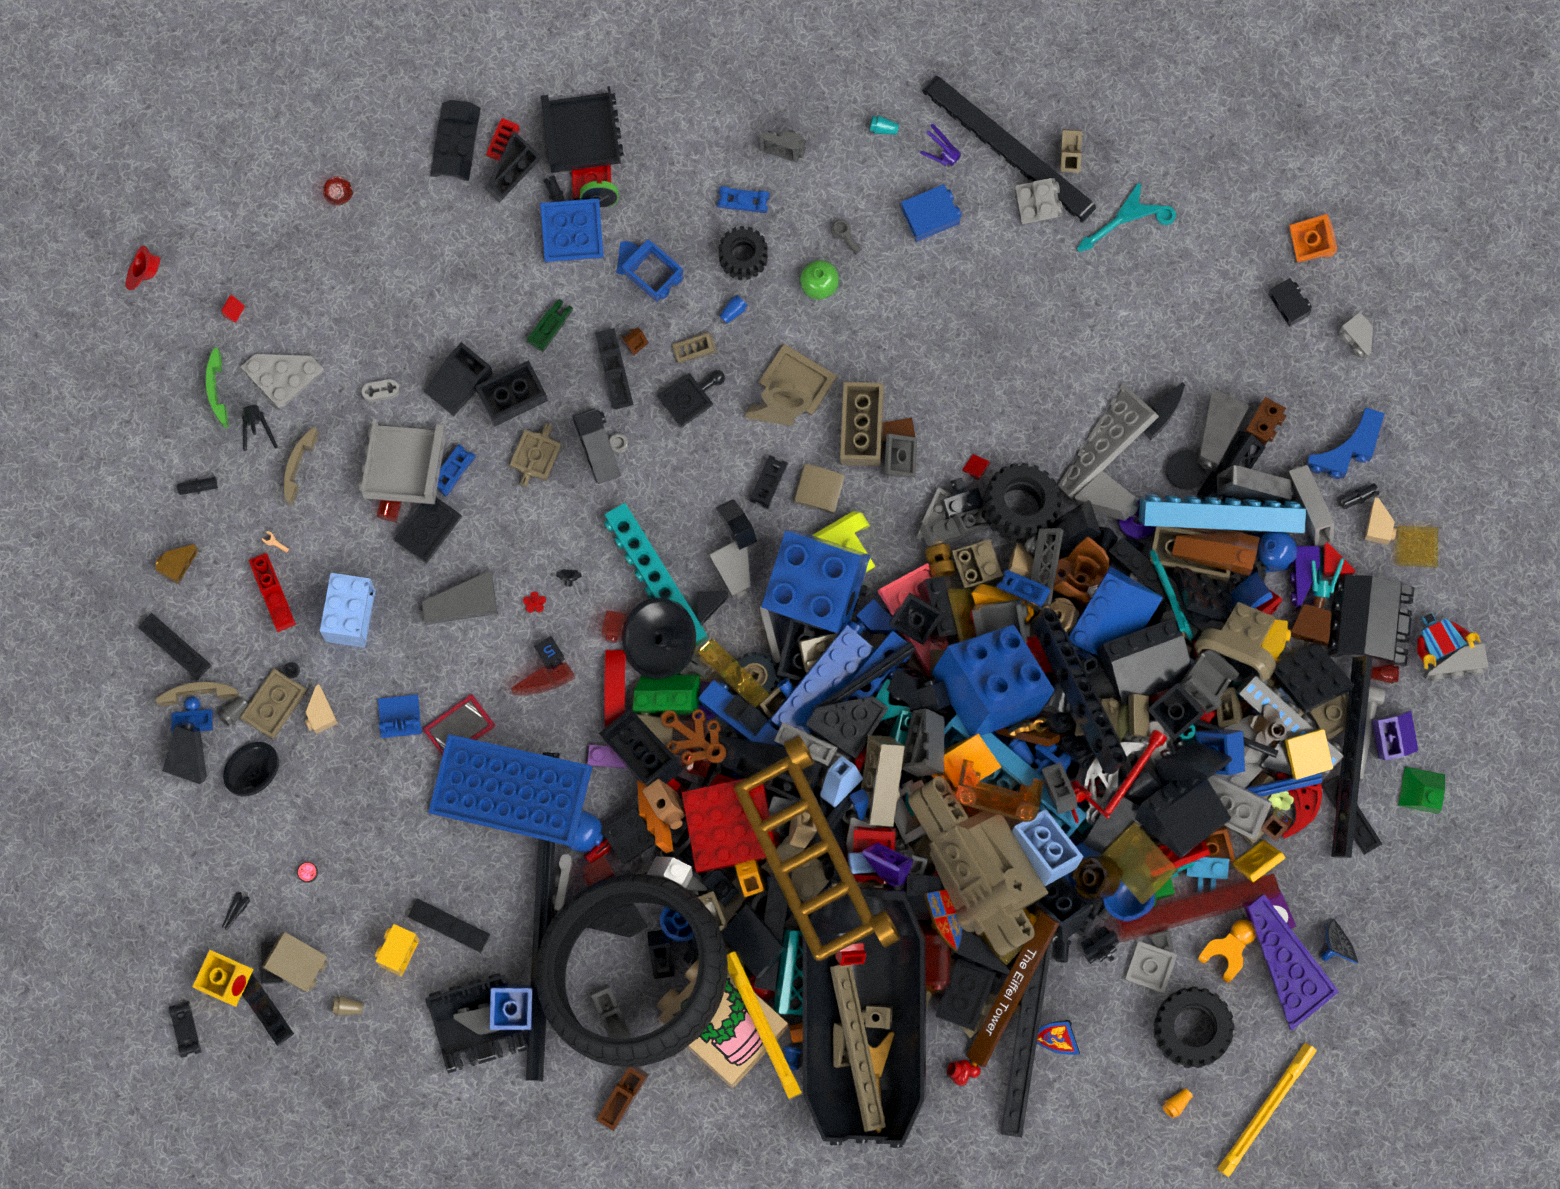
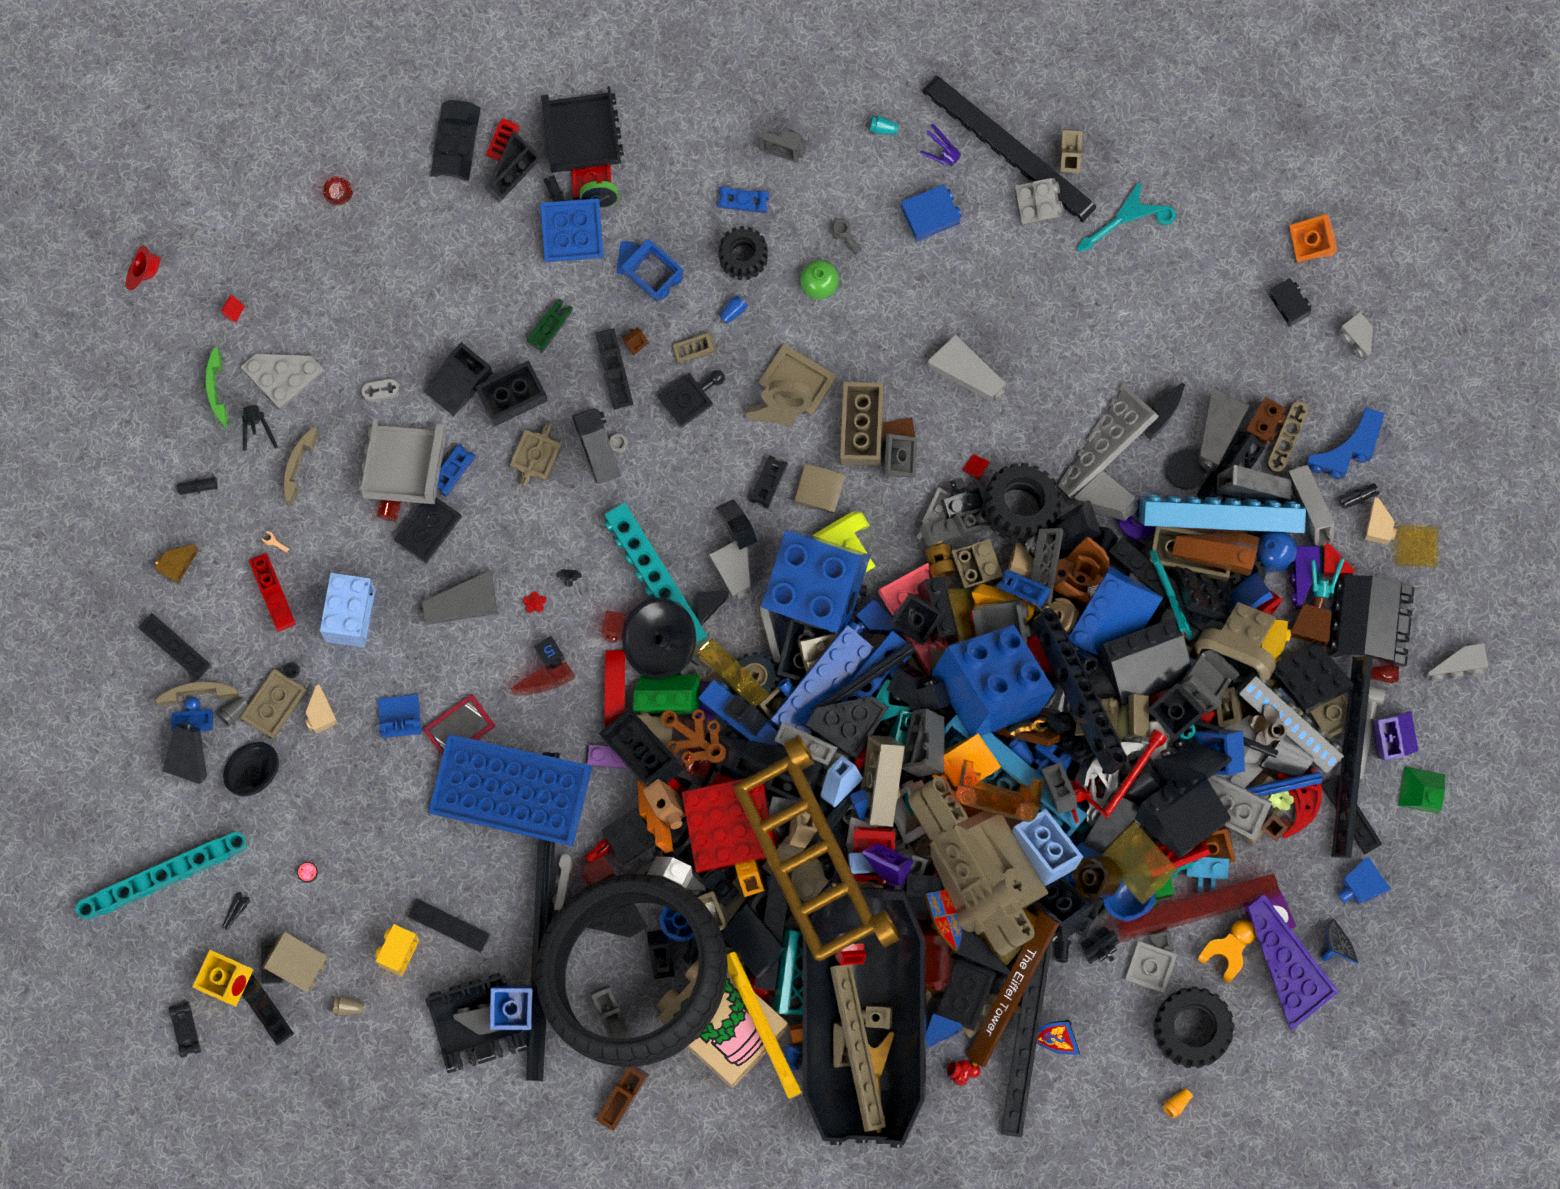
(147, 882): none -> teal beam
(587, 833): blue cylinder -> none
(941, 1029): none -> blue slope
(965, 368): none -> light grey slope
(1258, 860): yellow tile -> none
(1266, 1110): yellow piece -> none
(1284, 436): none -> dark tan beam
(1308, 754): yellow tile -> none
(1363, 883): none -> blue torso
(1442, 639): torso -> none

